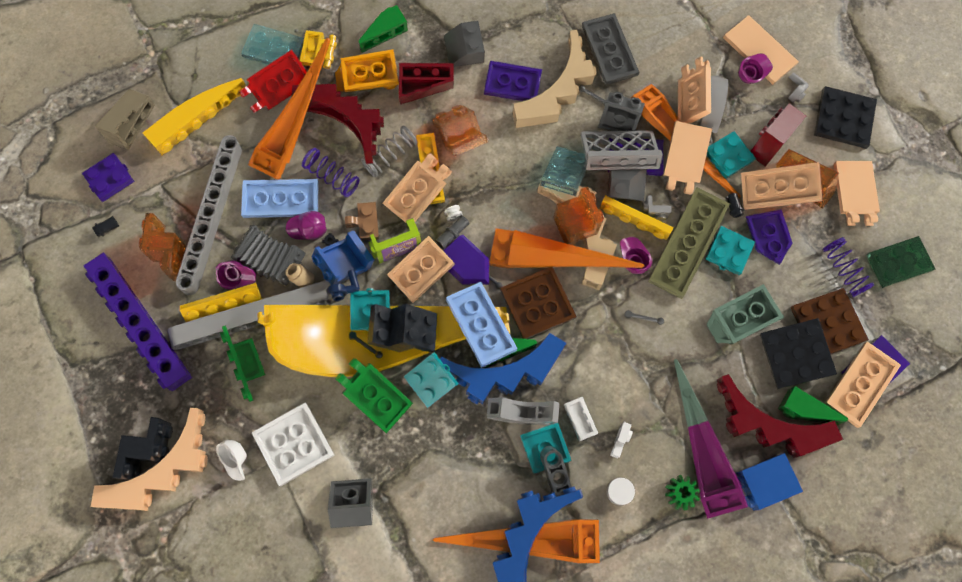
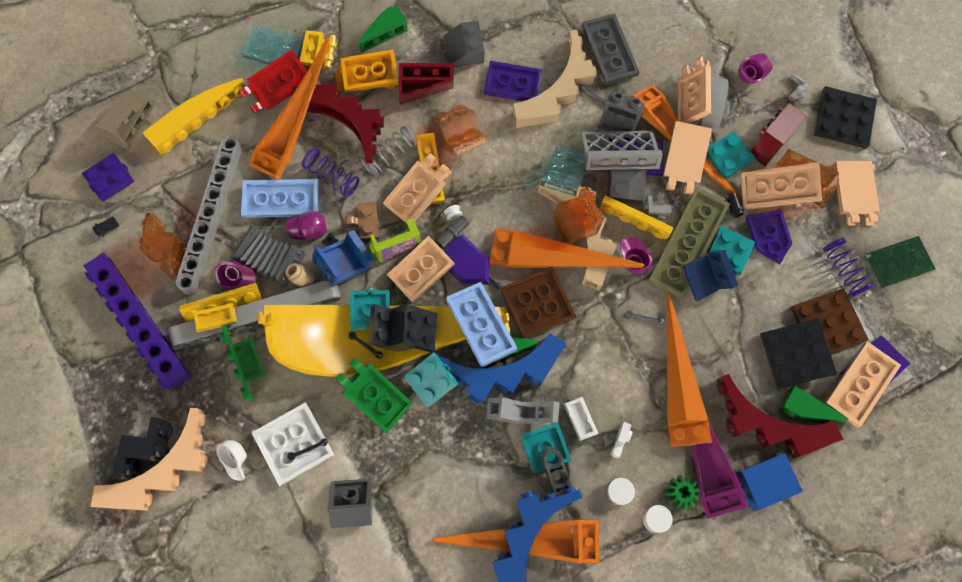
(215, 317): none -> yellow plate
(292, 456): none -> black hinge
(338, 291): dark blue plate -> none
(657, 519): none -> white piece
(685, 407): none -> orange plate
(710, 274): none -> dark blue bracket
(744, 316): sand green slope -> none
(751, 39): light nougat tile -> none

